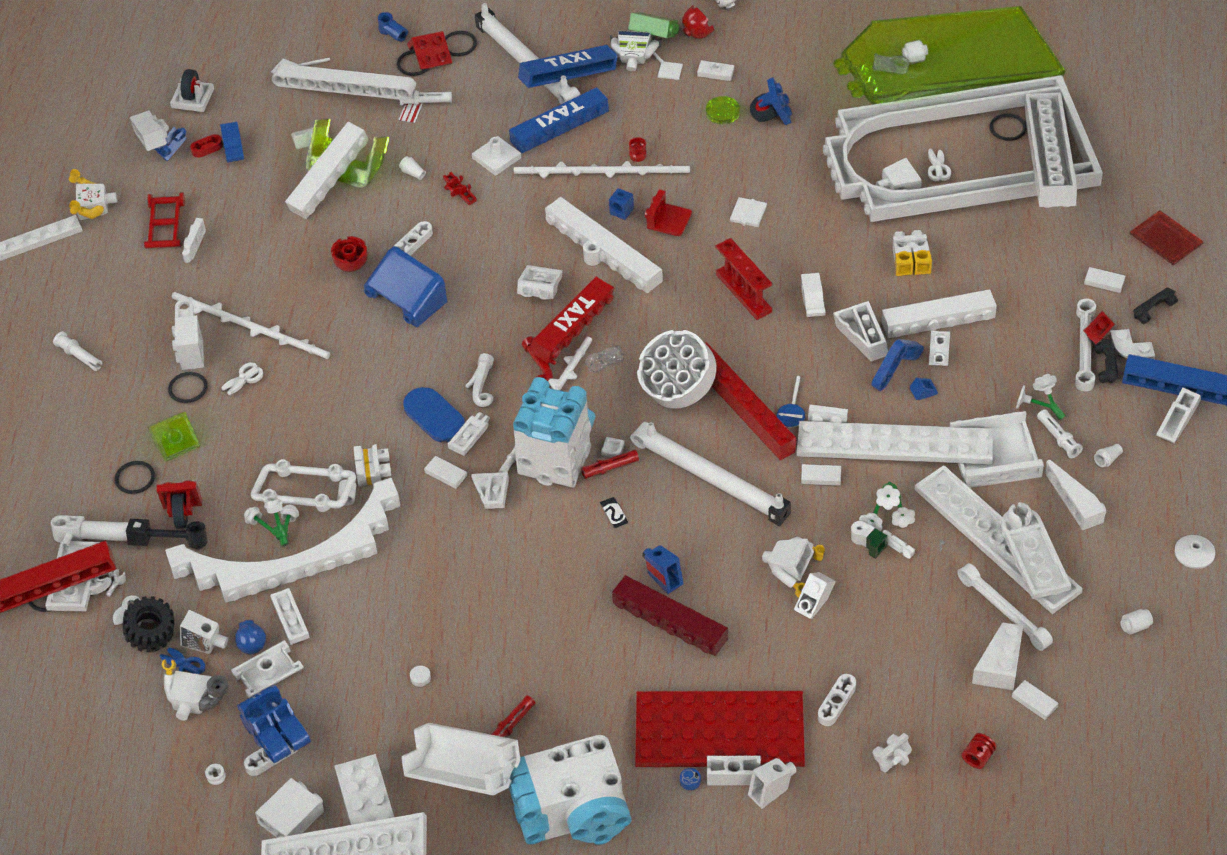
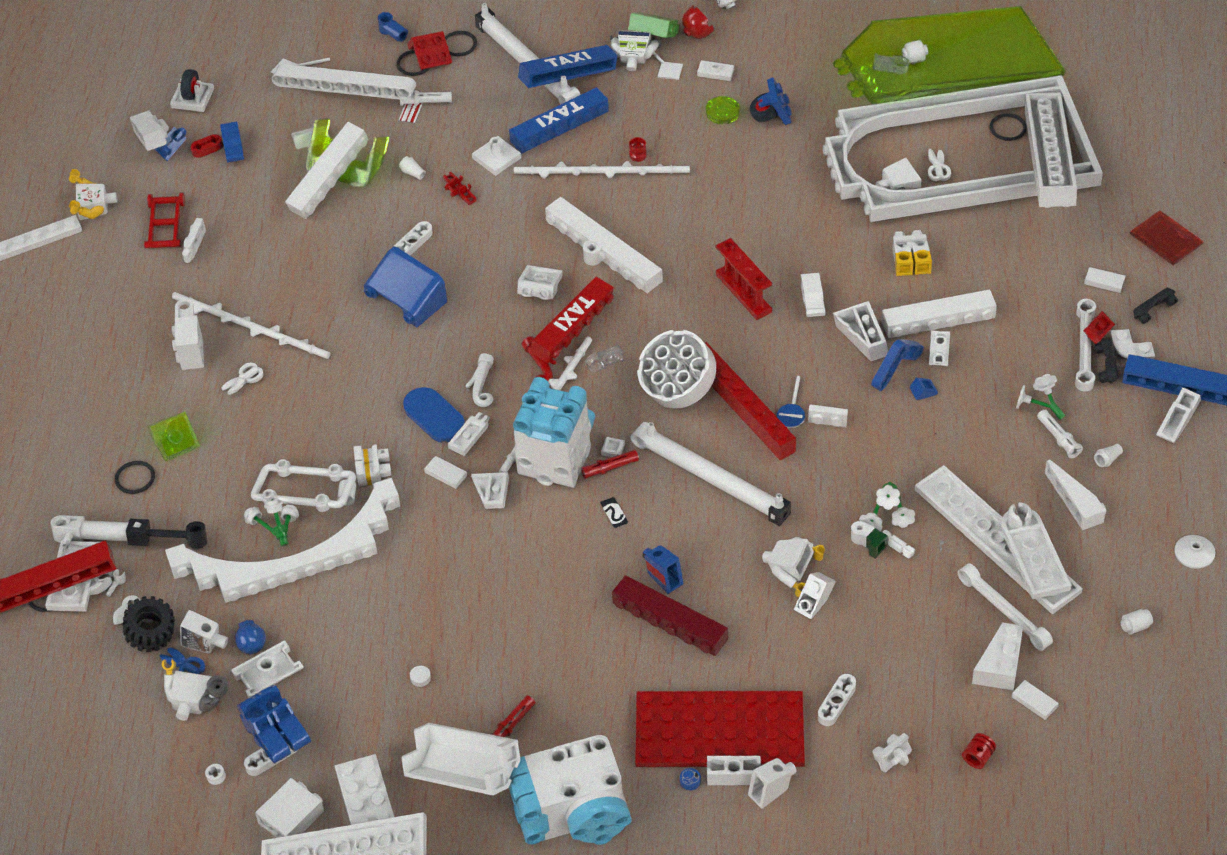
(72, 347): white pin -> none
(179, 500): red plate -> none
(192, 399): black tyre -> none
(289, 616): white plate -> none
(349, 254): red cylinder -> none
(621, 204): blue brick -> none
(666, 217): red bracket -> none
(748, 212): white piece -> none
(821, 474): white tile -> none
(895, 442): white plate -> none
(1012, 455): white panel -> none

